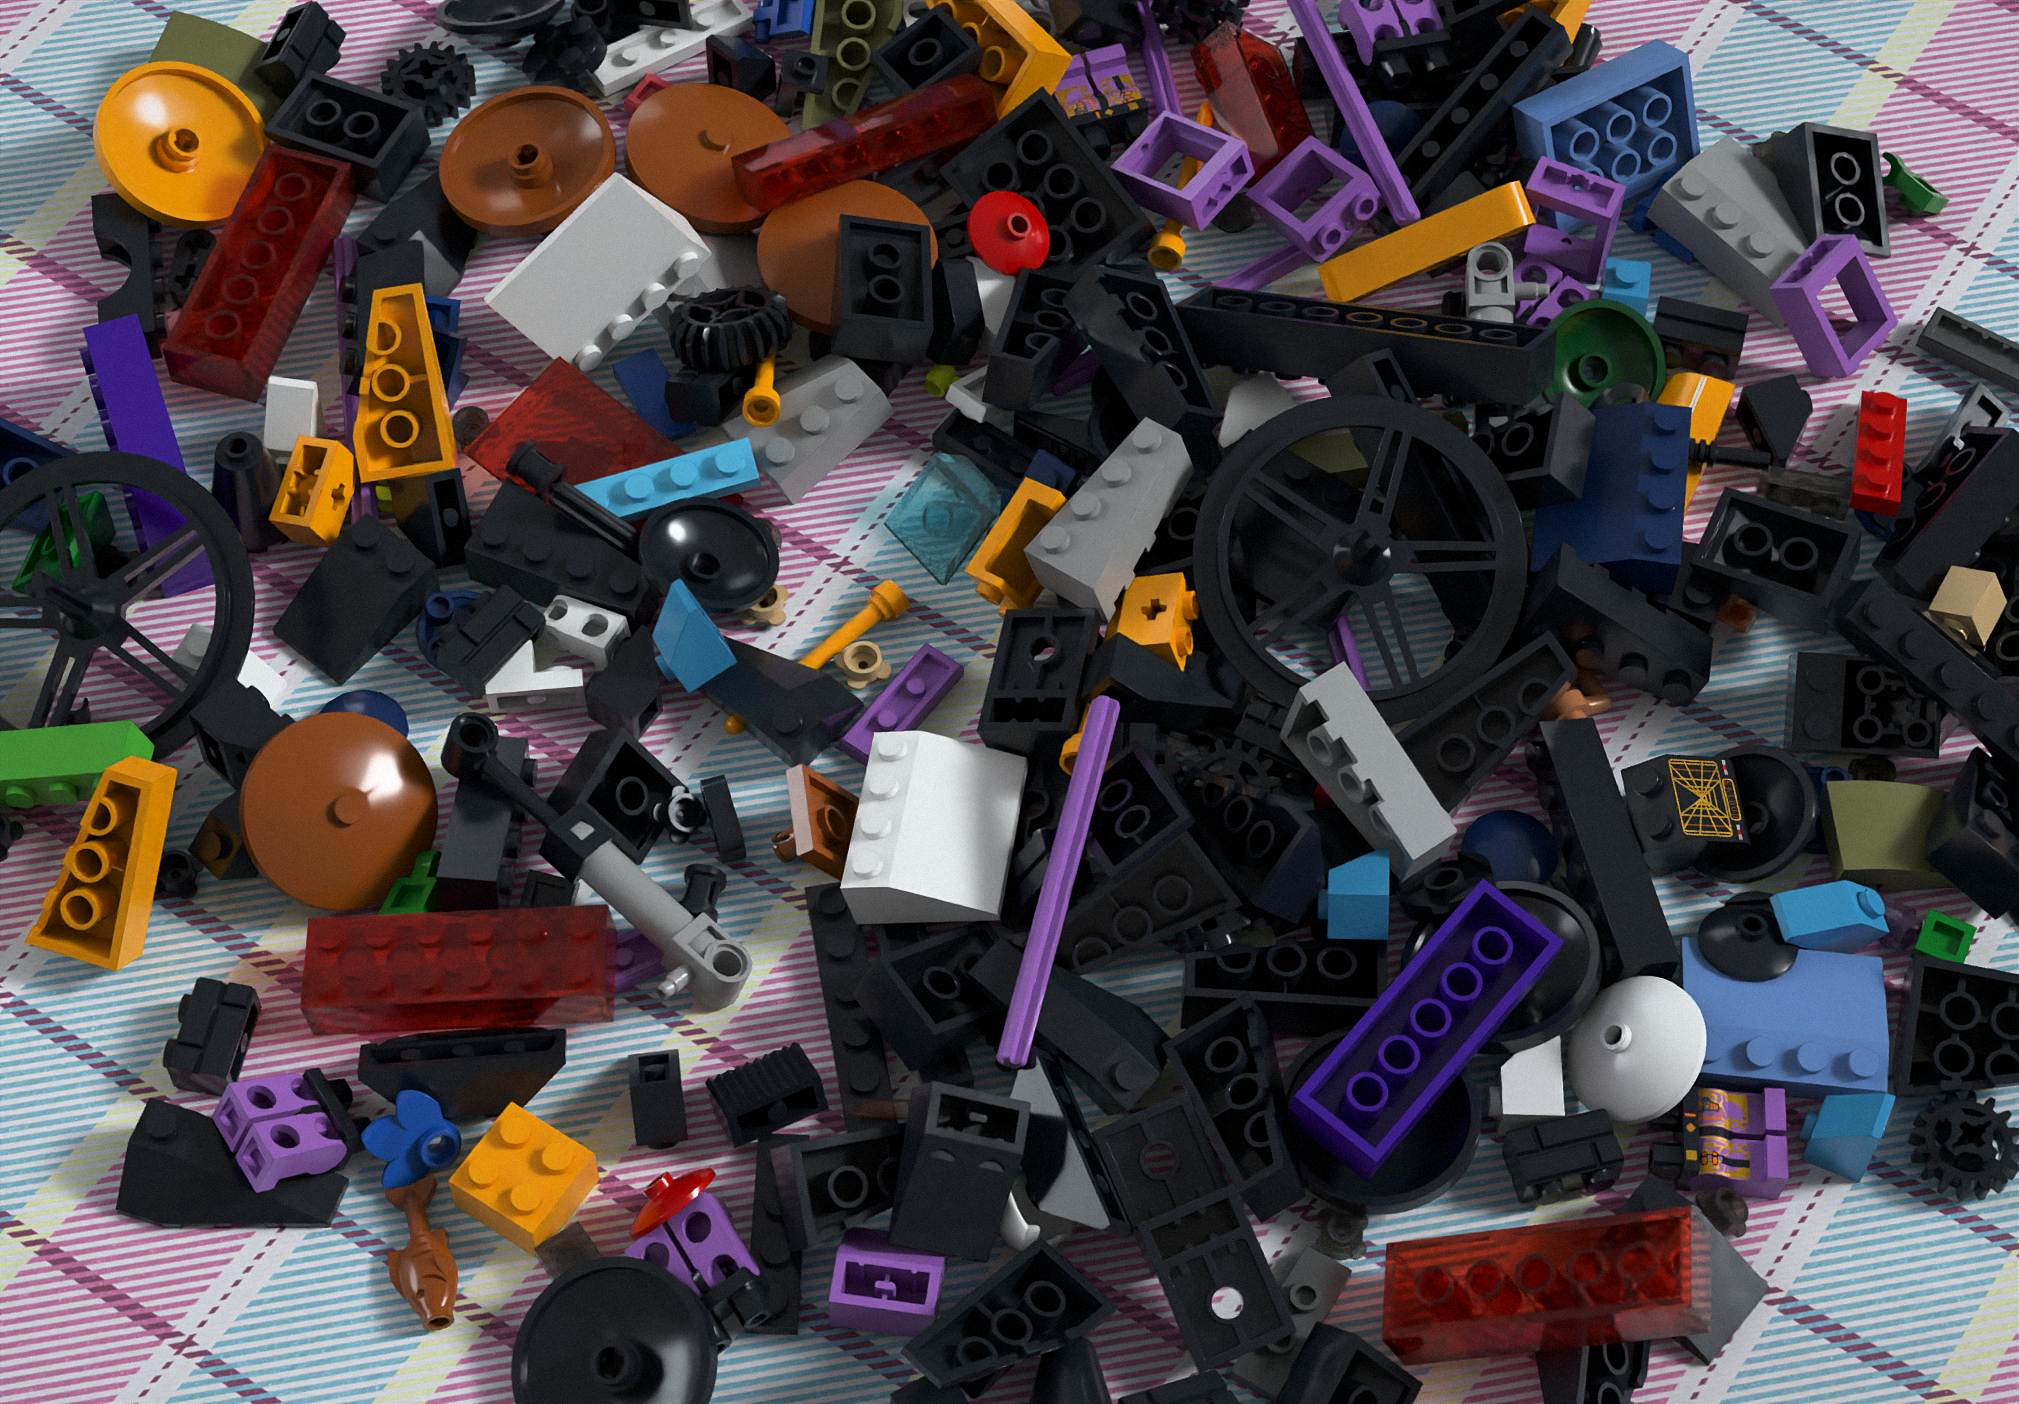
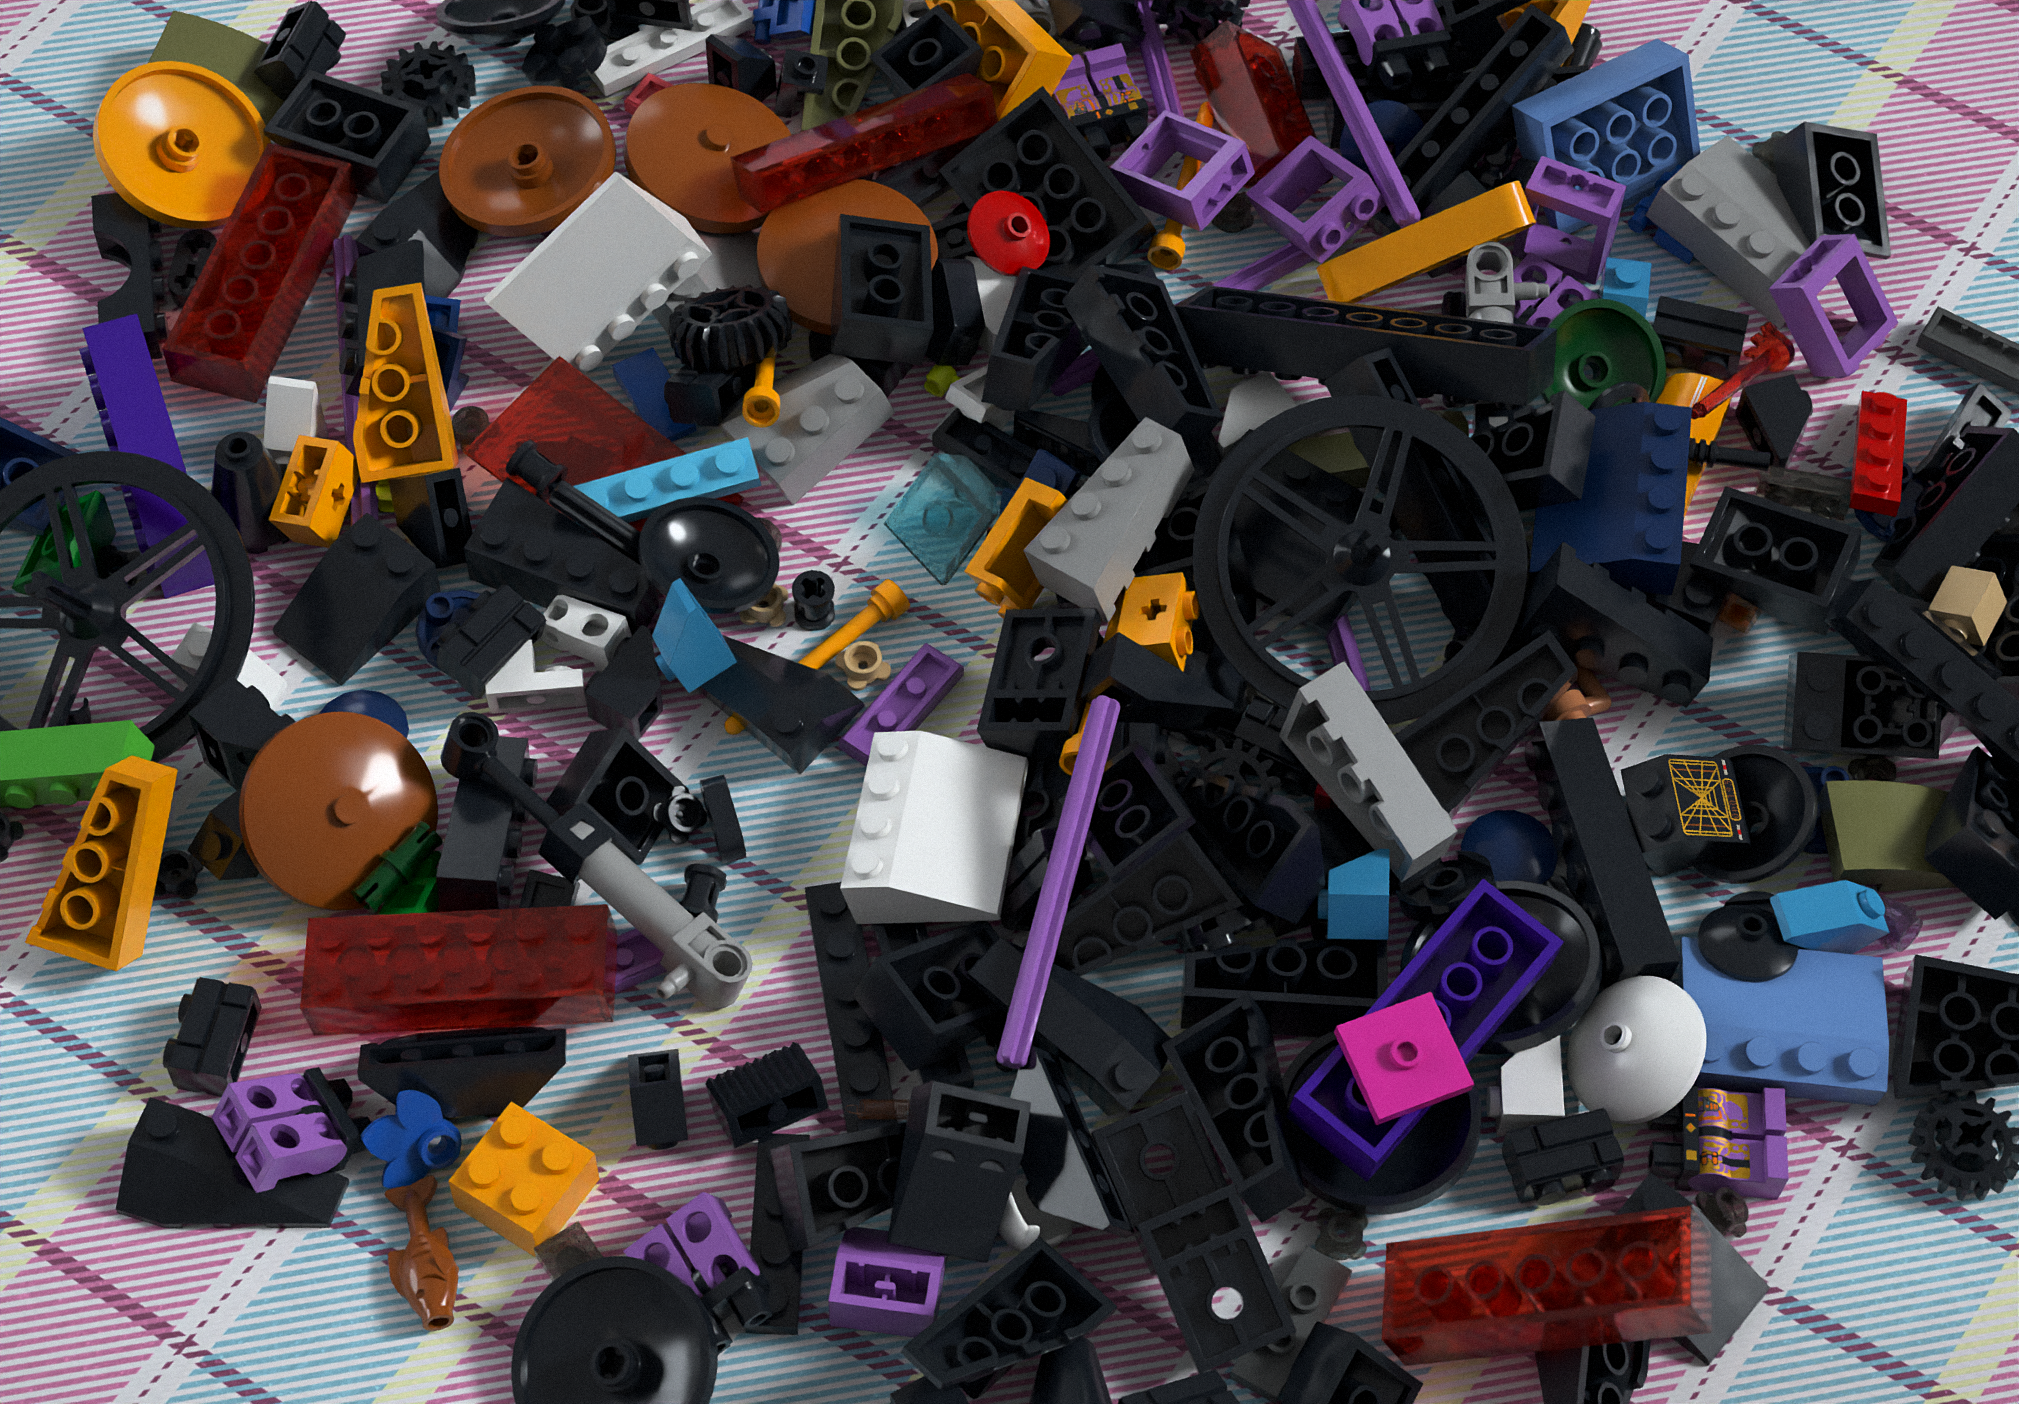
(396, 867): none -> dark green pin
(668, 1197): red dish -> none
(813, 597): none -> black bush
(821, 822): dark orange tile -> none
(1403, 1058): none -> dark pink plate
(1772, 353): none -> clear red piece
(1846, 1132): dark azure slope -> none
(1915, 190): green plate -> none
(1944, 938): green plate -> none

